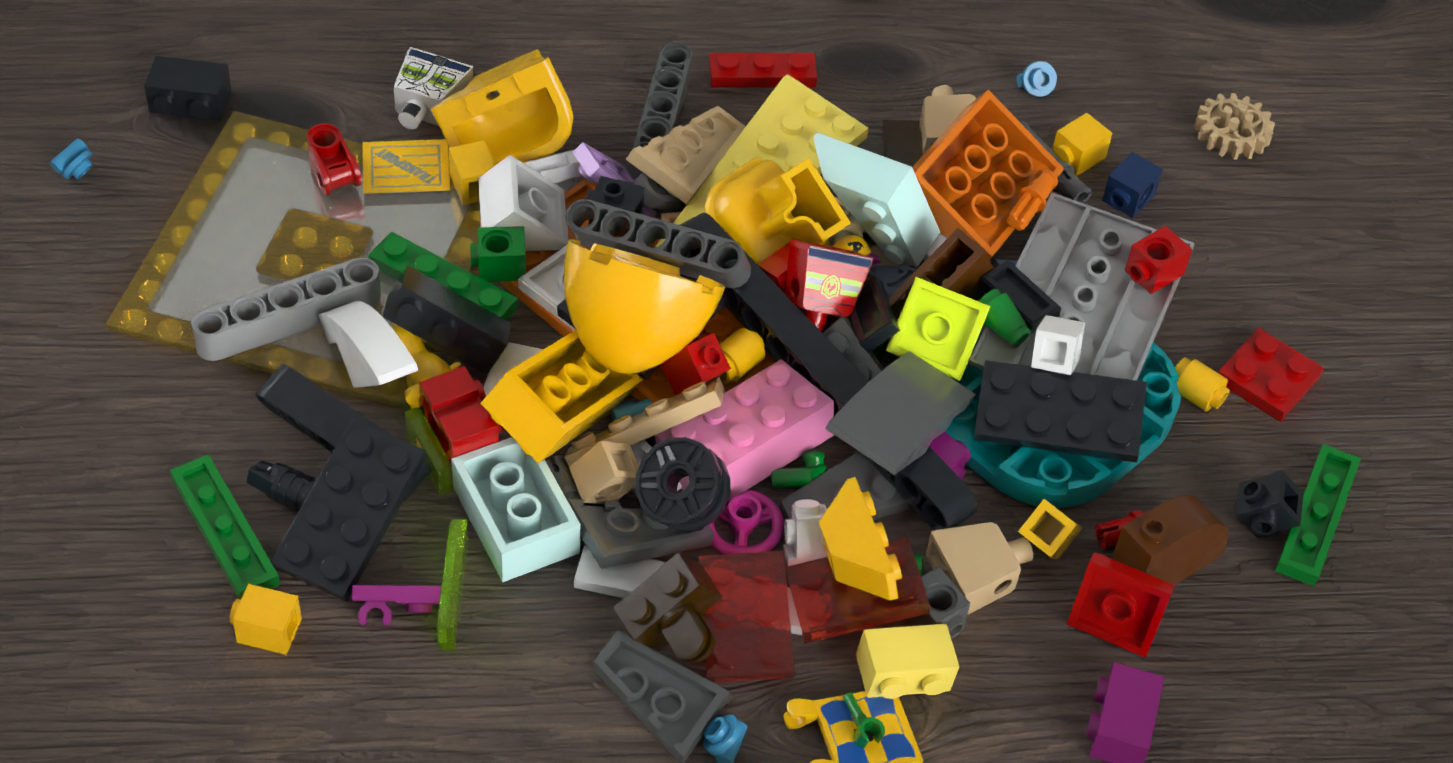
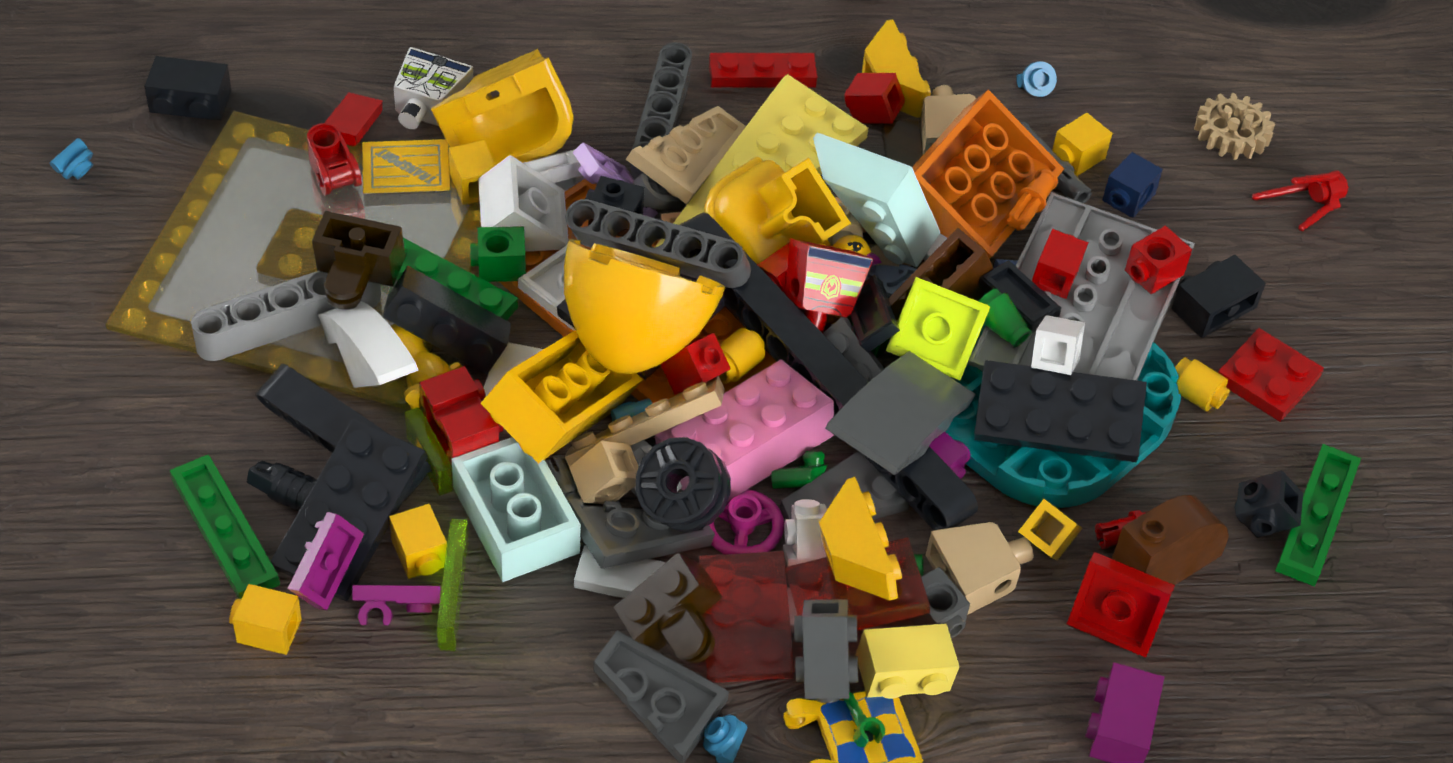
(325, 561): none -> magenta plate
(355, 116): none -> red tile
(355, 254): none -> dark brown brick
(418, 541): none -> yellow brick
(826, 661): none -> dark grey brick
(874, 98): none -> red brick
(890, 55): none -> yellow slope
(1059, 263): none -> red brick
(1217, 295): none -> black brick
(1323, 188): none -> red plant

